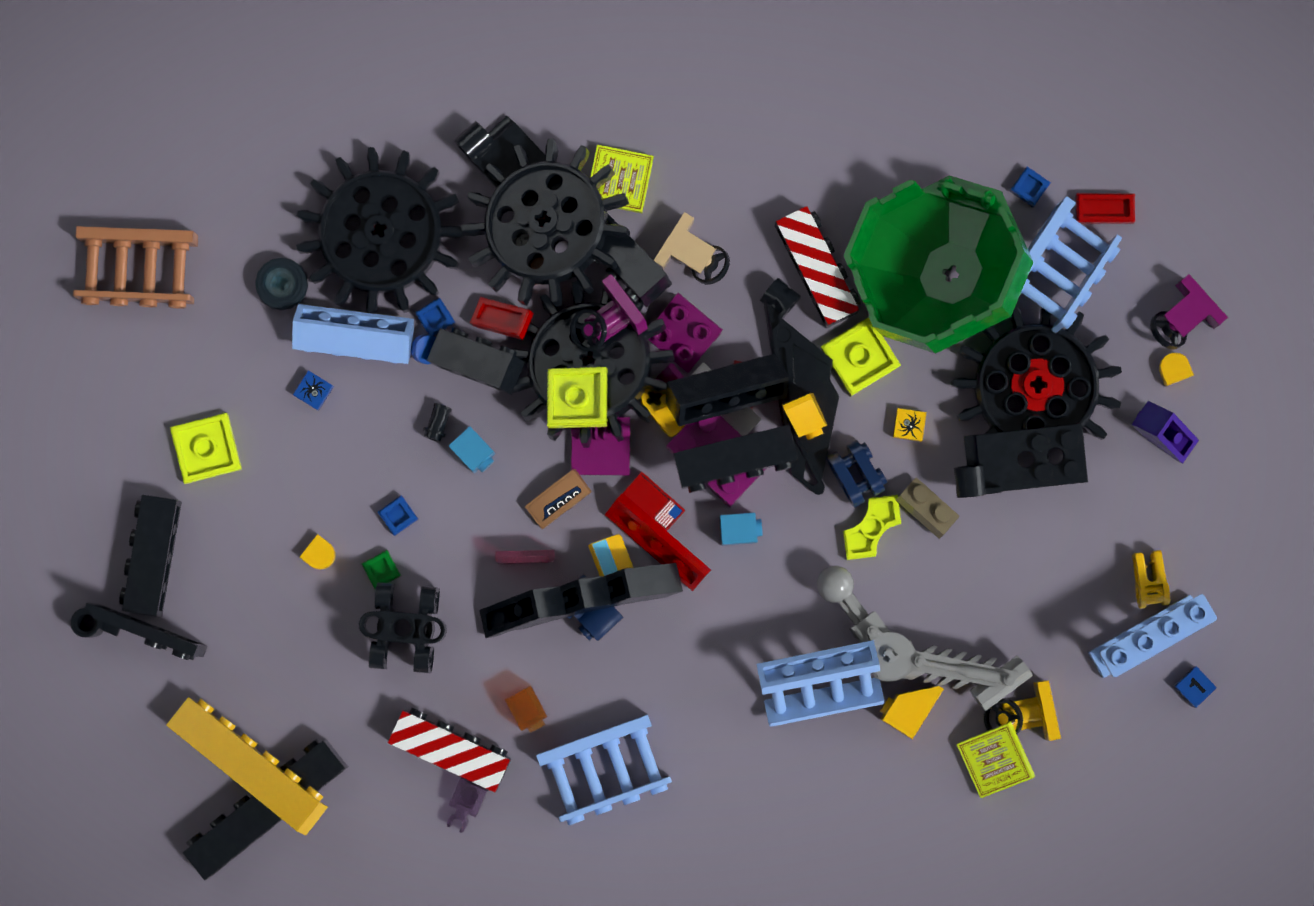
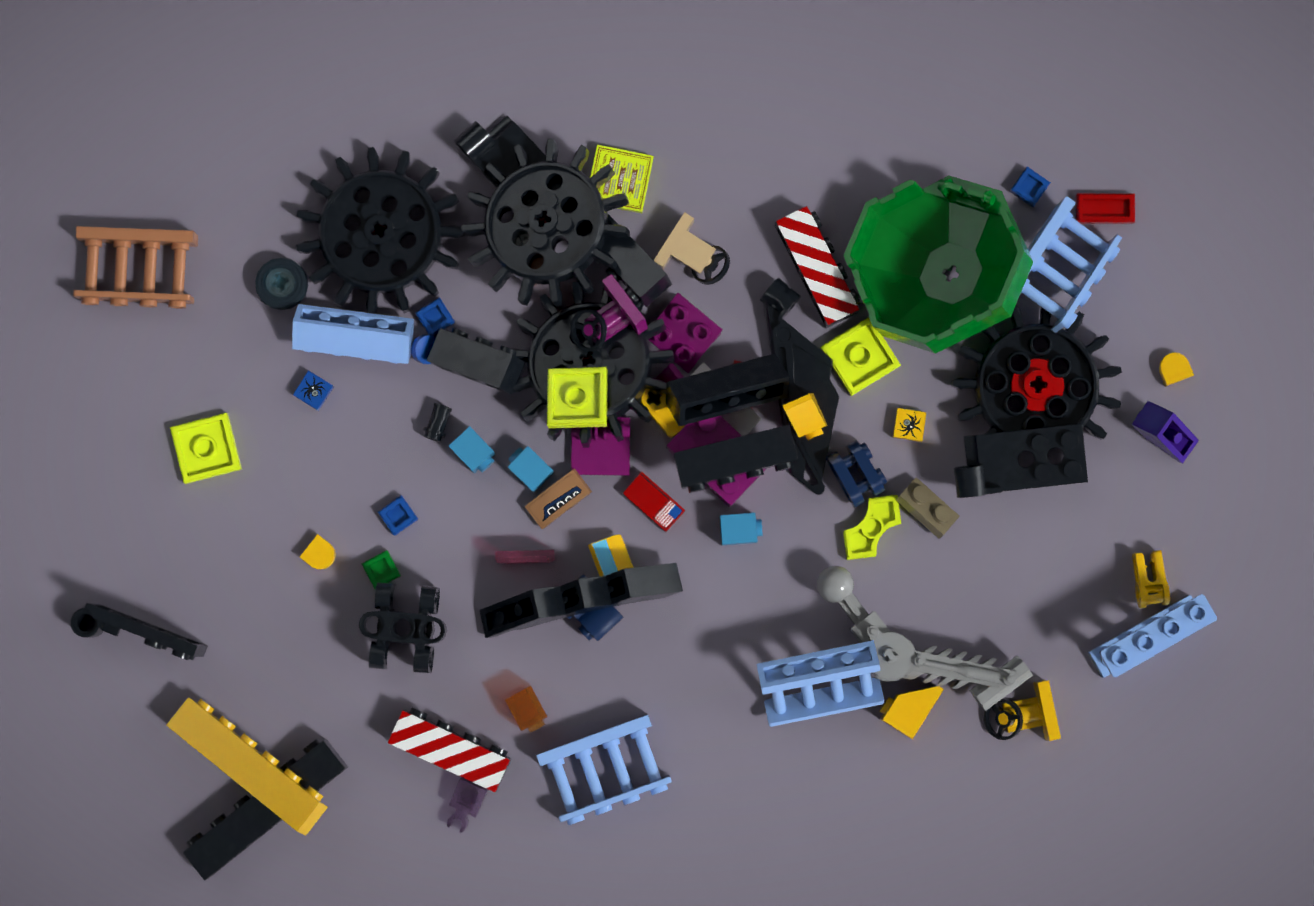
(151, 555): black brick -> none
(501, 318): red tile -> none
(529, 468): none -> dark azure brick
(656, 540): red plate -> none
(995, 760): neon yellow tile -> none
(1186, 314): magenta piece -> none
(1195, 687): blue tile -> none

